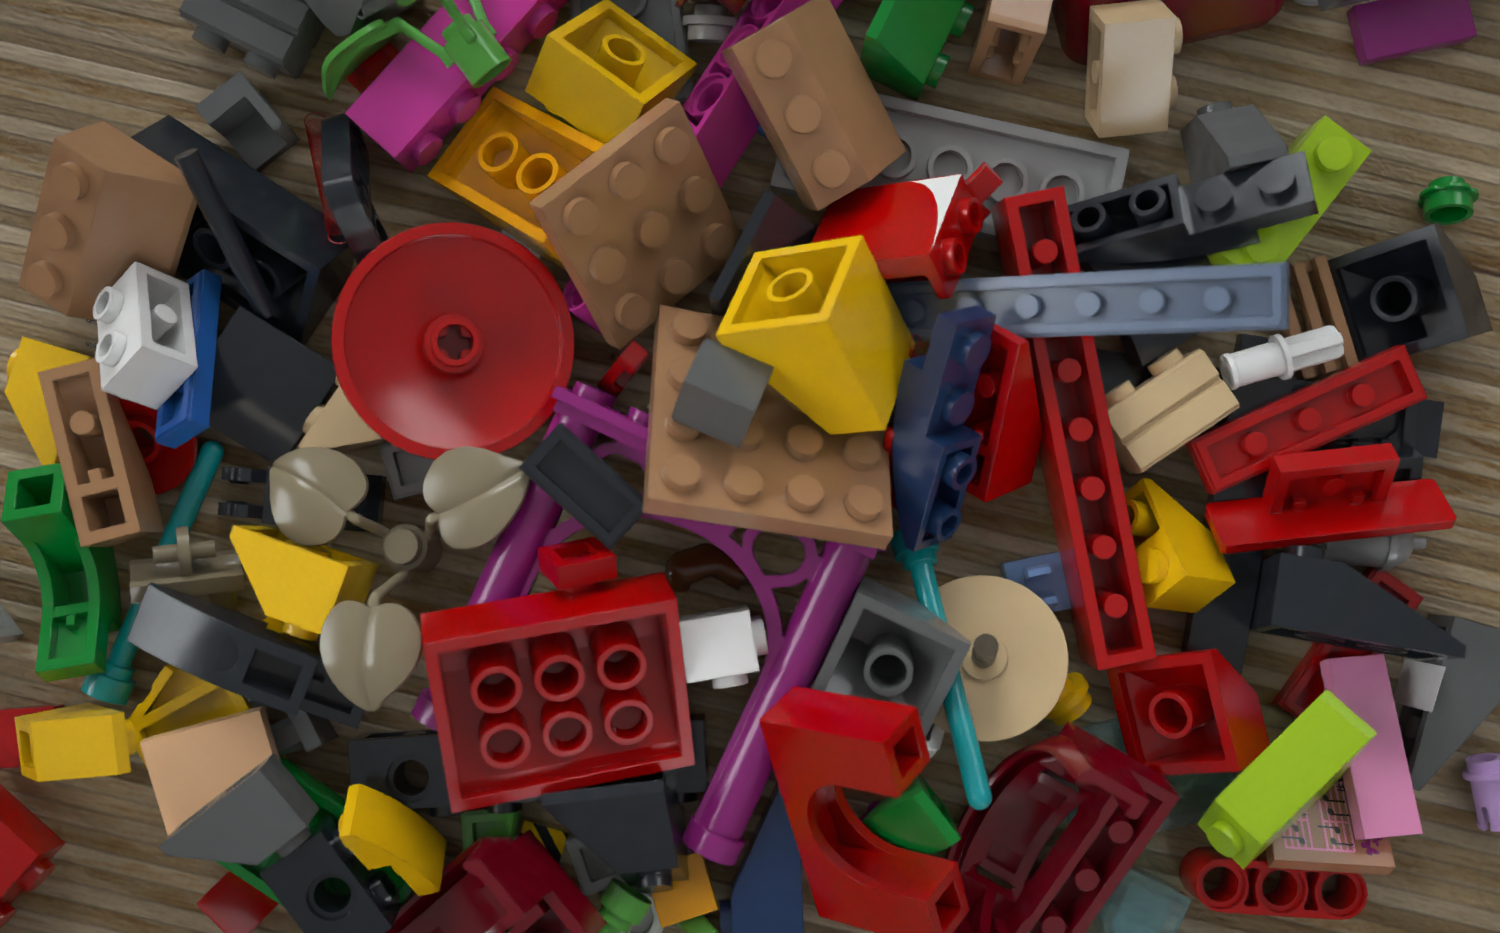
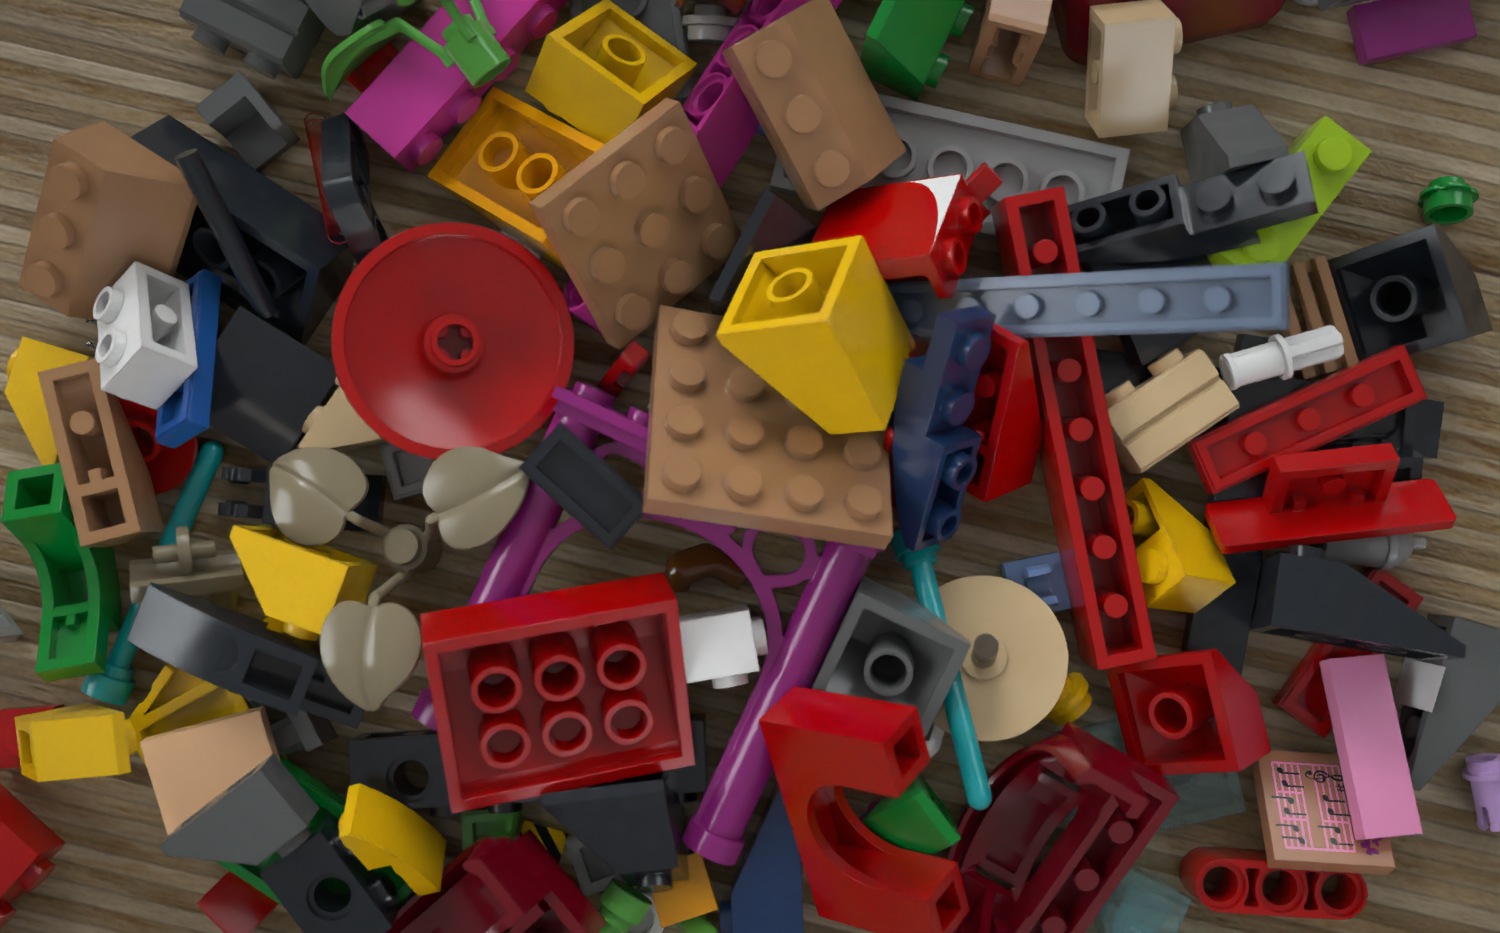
(577, 564): red plate -> none
(721, 392): dark grey panel -> none
(1286, 779): lime slope -> none

